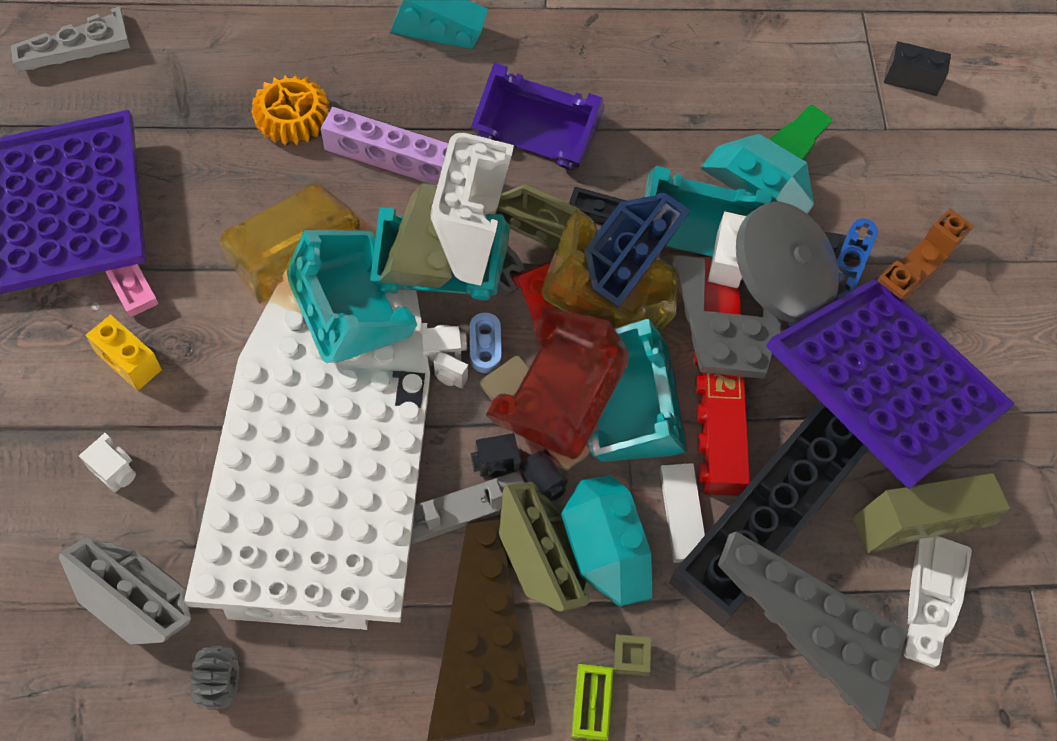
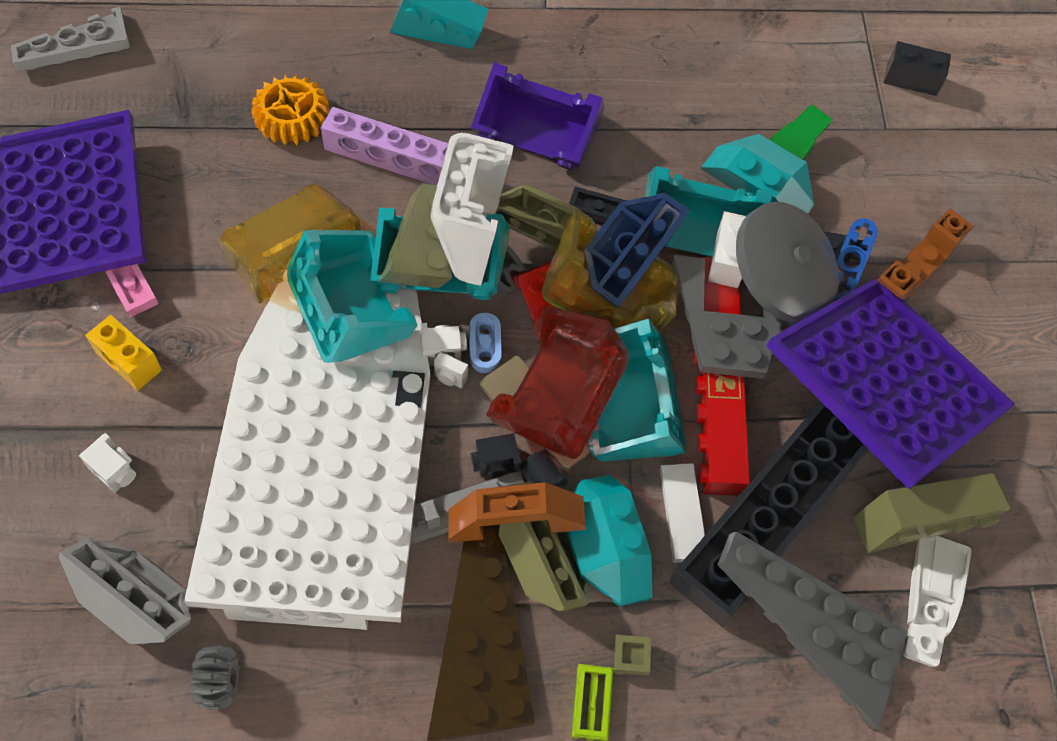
(515, 505): none -> dark orange slope

